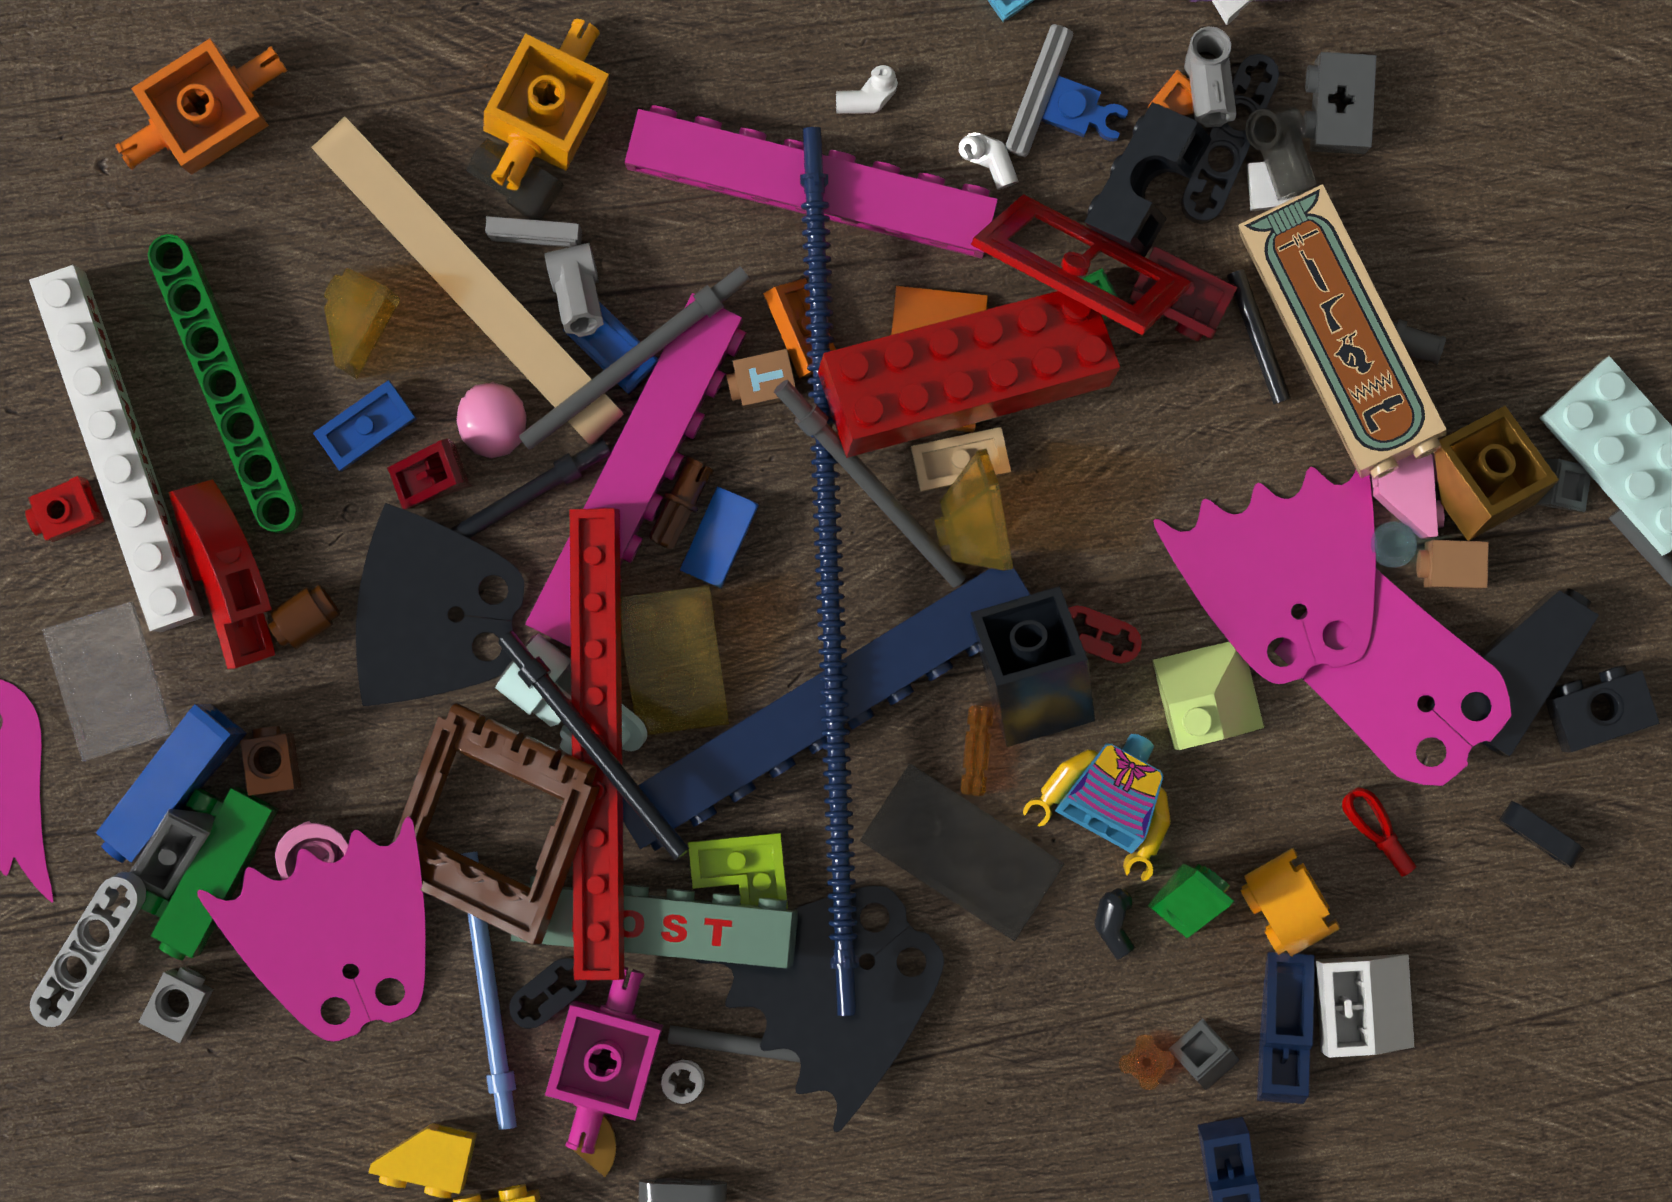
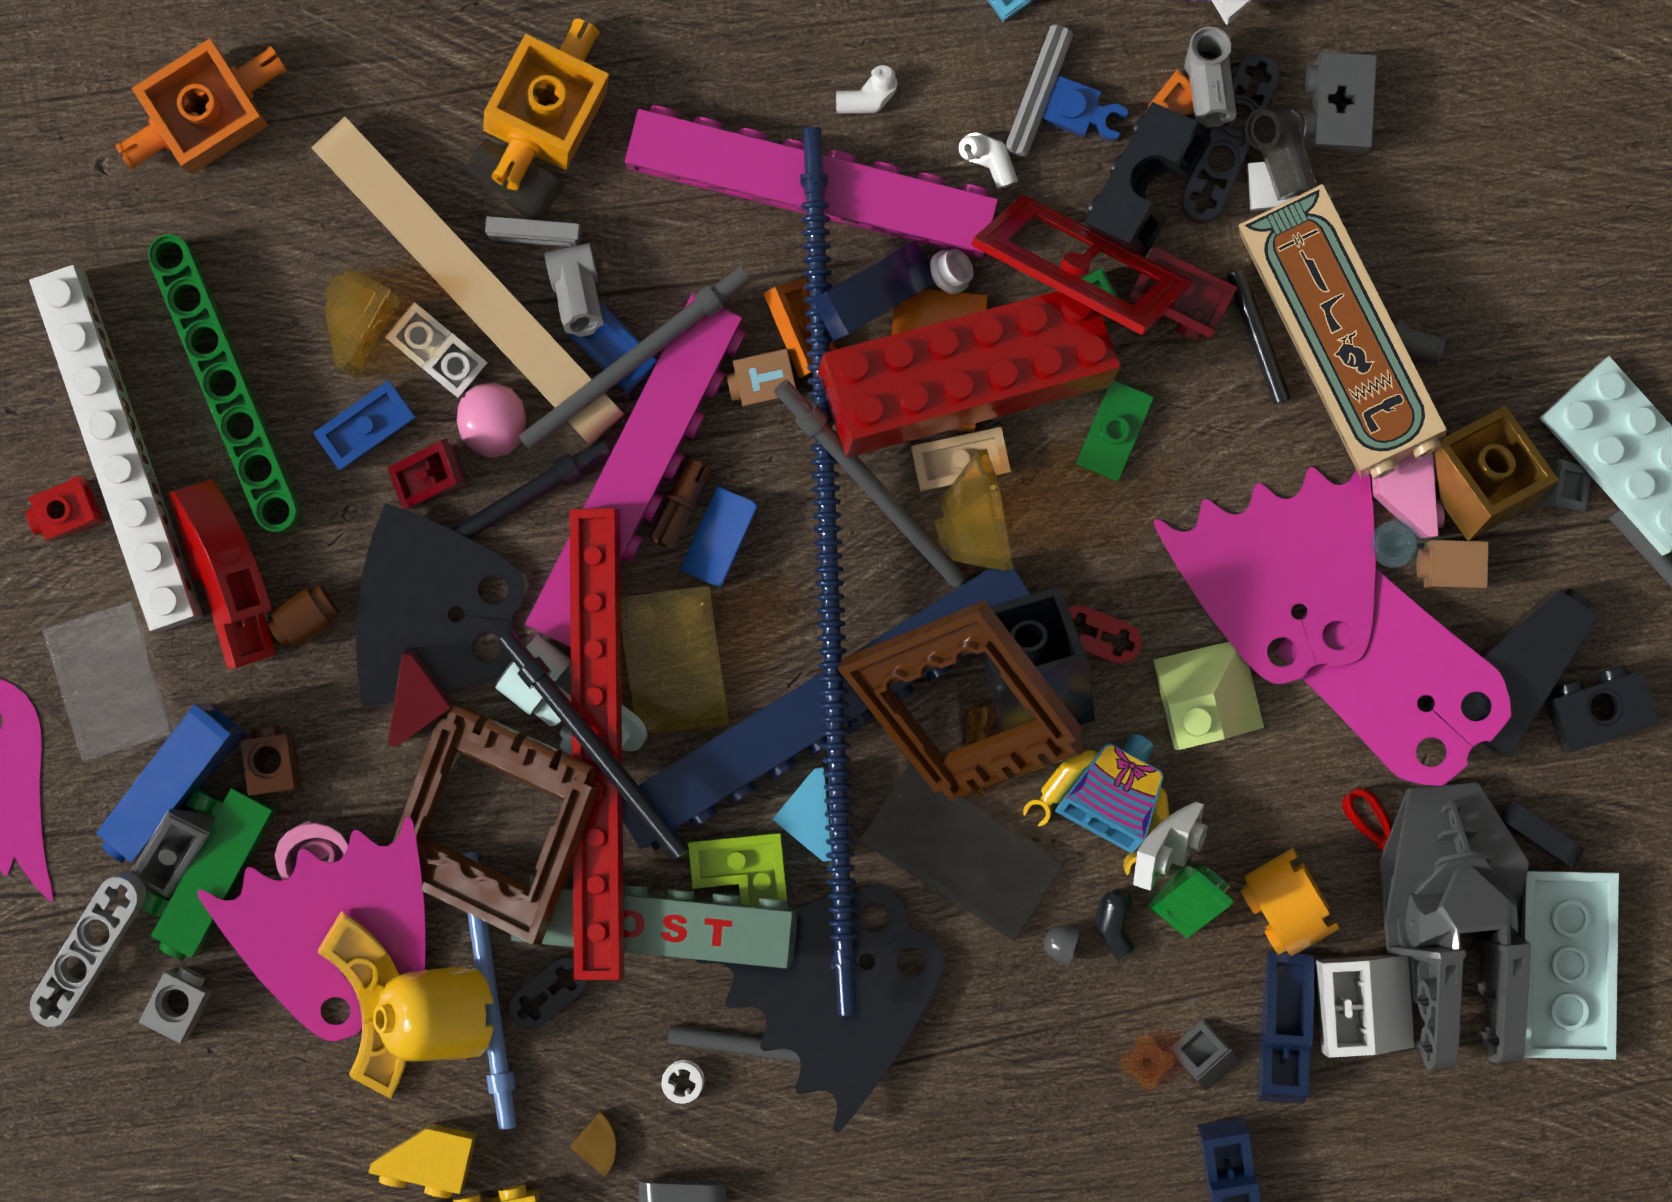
(368, 970): none -> yellow tile
(417, 699): none -> dark red slope
(435, 1014): none -> yellow cylinder
(436, 349): none -> white slope
(577, 1074): dark pink brick -> none
(805, 815): none -> medium azure slope
(873, 290): none -> dark blue slope
(941, 644): none -> reddish brown hinge
(951, 270): none -> white plate
(1061, 943): none -> dark grey hinge
(1114, 431): none -> green plate
(1170, 843): none -> white slope
(1448, 874): none -> dark grey connector
(1572, 963): none -> light aqua plate

